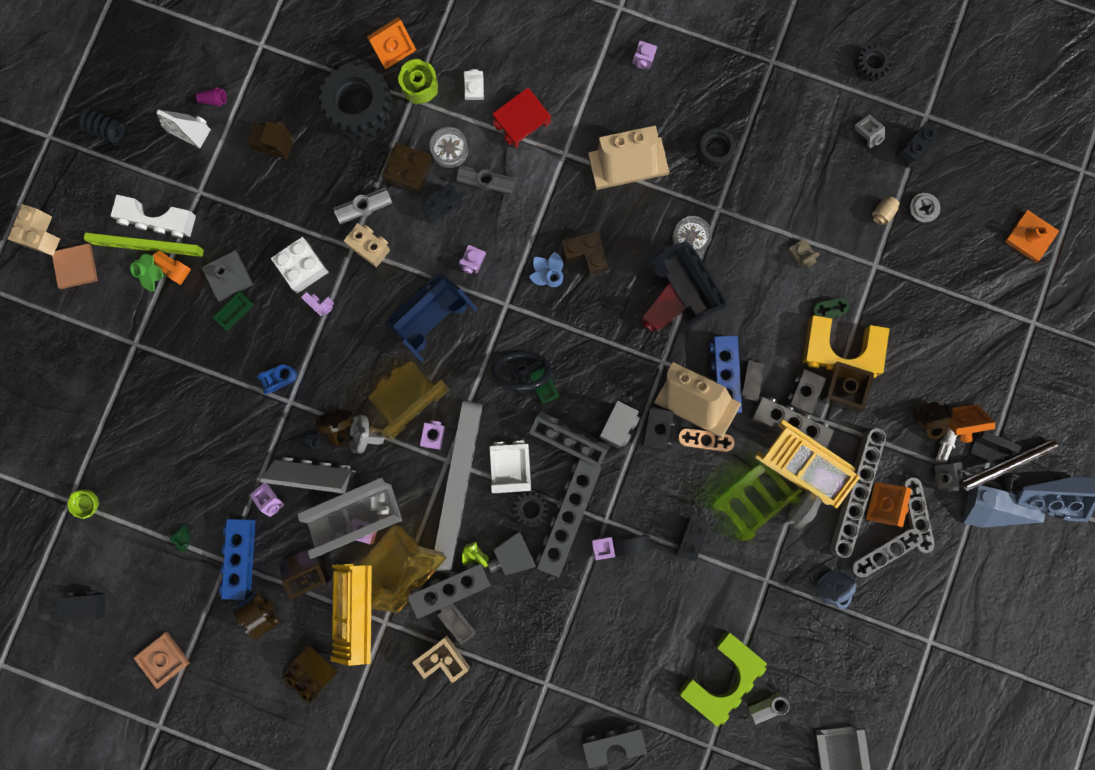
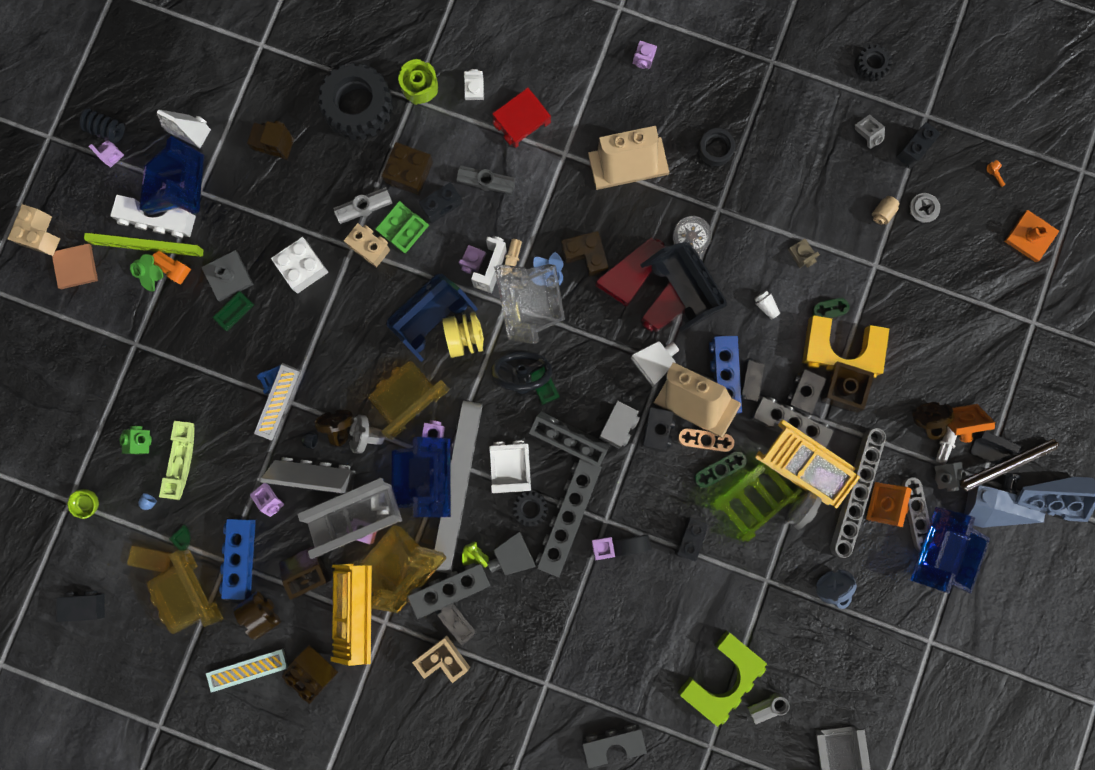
(107, 153): none -> lavender panel
(135, 440): none -> bright green brick
(146, 501): none -> medium blue hinge
(149, 559): none -> clear yellow tile
(161, 660): nougat tile -> none
(172, 179): none -> clear blue windscreen
(179, 460): none -> yellowish green slope
(181, 596): none -> clear yellow windscreen
(213, 97): magenta cone -> none
(247, 670): none -> tile
(277, 401): none -> tile
(314, 302): lavender bracket -> none
(391, 43): orange tile -> none
(402, 227): none -> bright green slope
(423, 477): none -> clear blue windscreen
(449, 147): clear piece -> none
(463, 334): none -> light yellow wheel
(488, 281): none -> white panel
(513, 252): none -> tan axle
(529, 300): none -> clear windscreen
(628, 276): none -> dark red slope
(655, 361): none -> white torso
(730, 458): none -> dark green beam
(767, 304): none -> white cone
(888, 555): light grey beam -> none
(950, 553): none -> clear blue windscreen
(993, 169): none -> orange hand

